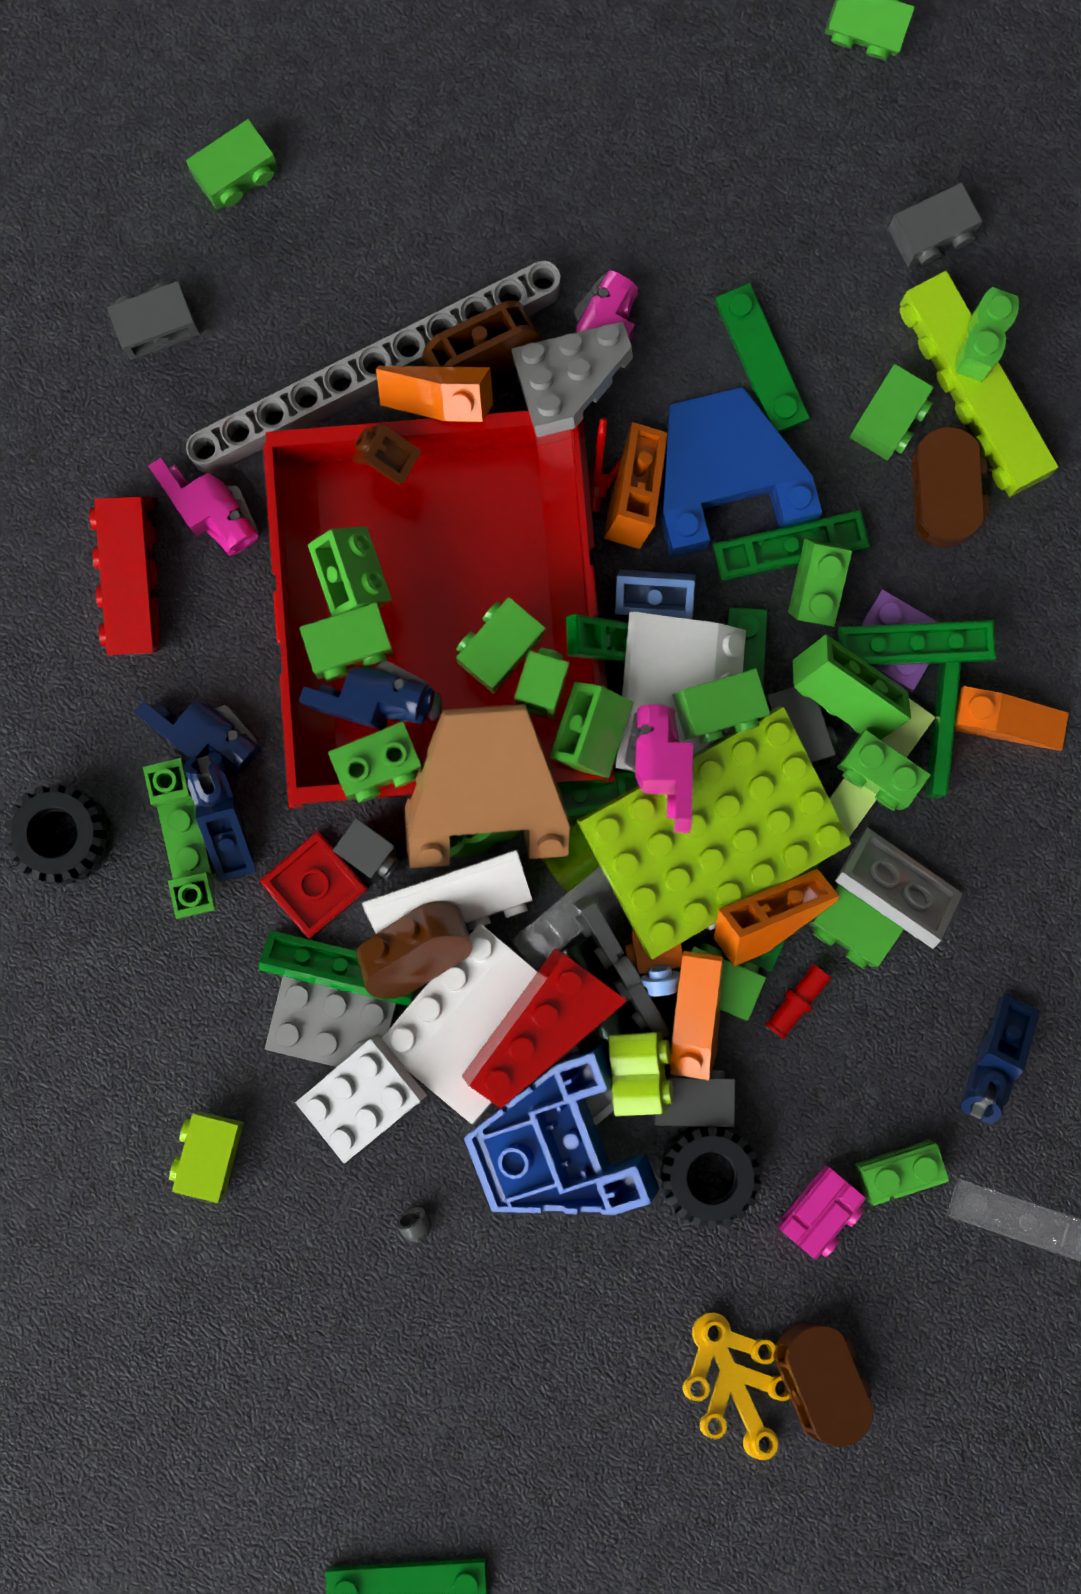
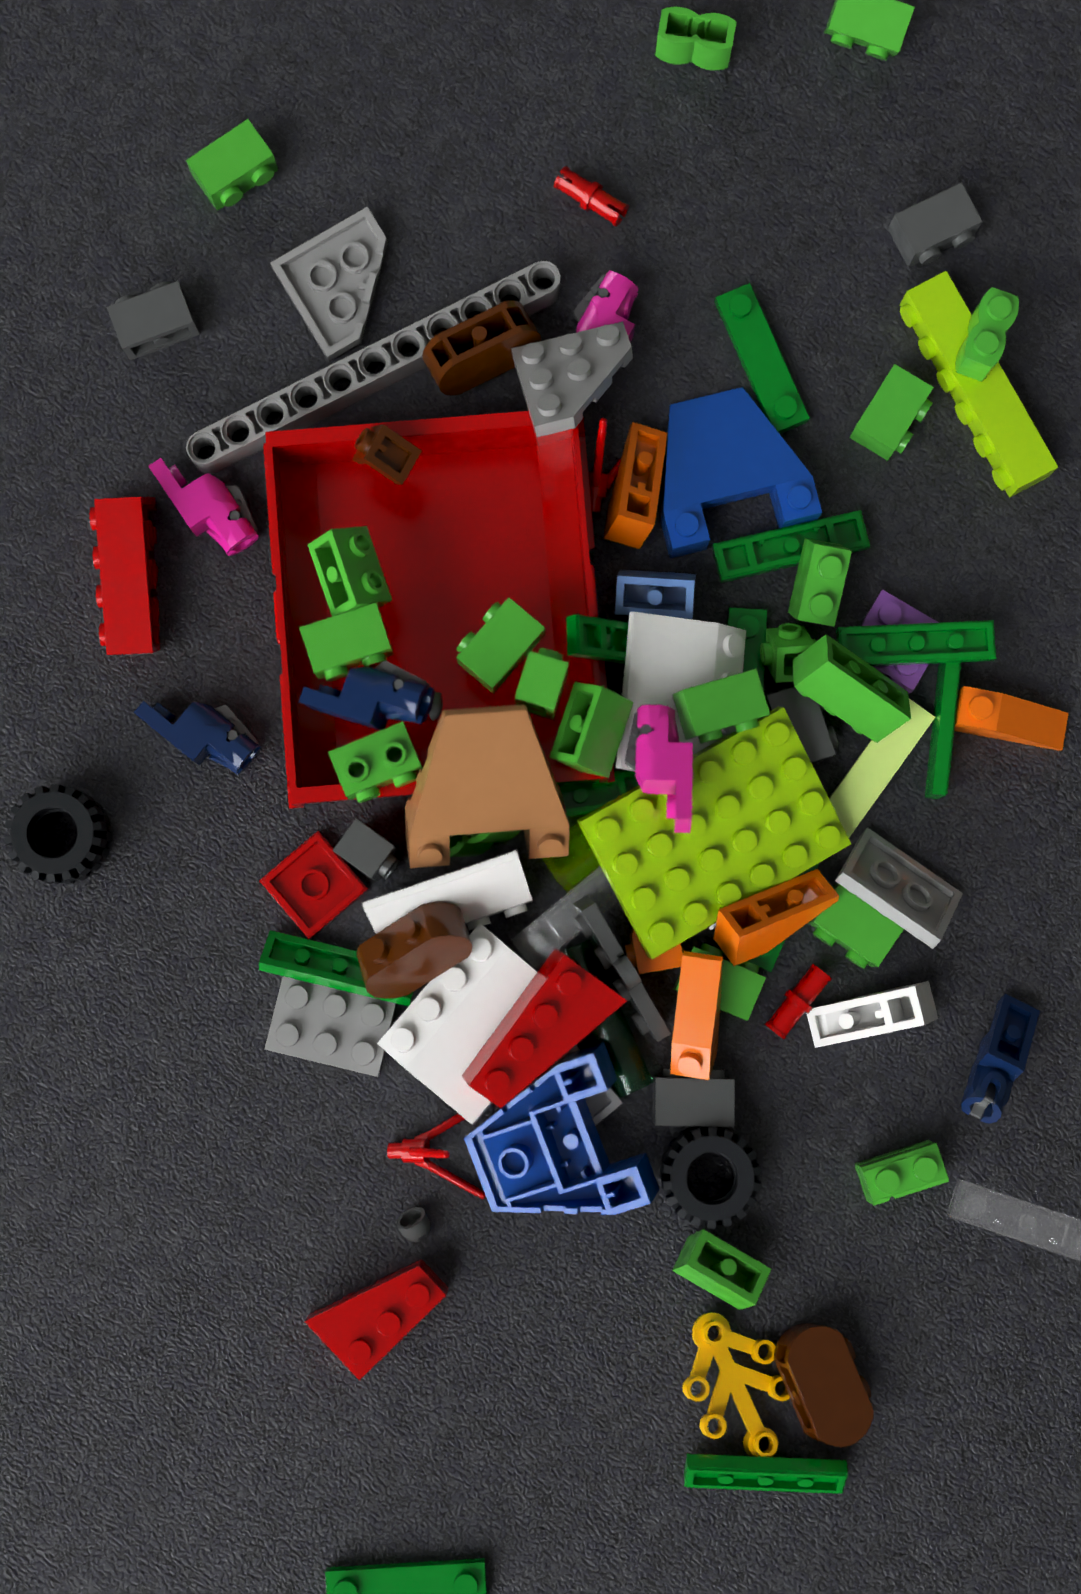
(188, 857): bright green slope -> none
(206, 1156): lime brick -> none
(219, 816): dark blue plate -> none
(335, 280): none -> light grey plate
(361, 1098): plate -> none
(374, 1319): none -> red wedge
(419, 1153): none -> red plant
(437, 392): orange slope -> none
(591, 196): none -> red pin
(639, 1073): lime brick -> none
(661, 980): light blue plate -> none
(695, 38): none -> bright green brick
(721, 1269): none -> bright green brick
(765, 1473): none -> green tile
(782, 647): none -> bright green brick
(822, 1213): dark pink brick -> none
(872, 1014): none -> white slope
(882, 771): bright green brick -> none
(948, 487): reddish brown brick -> none

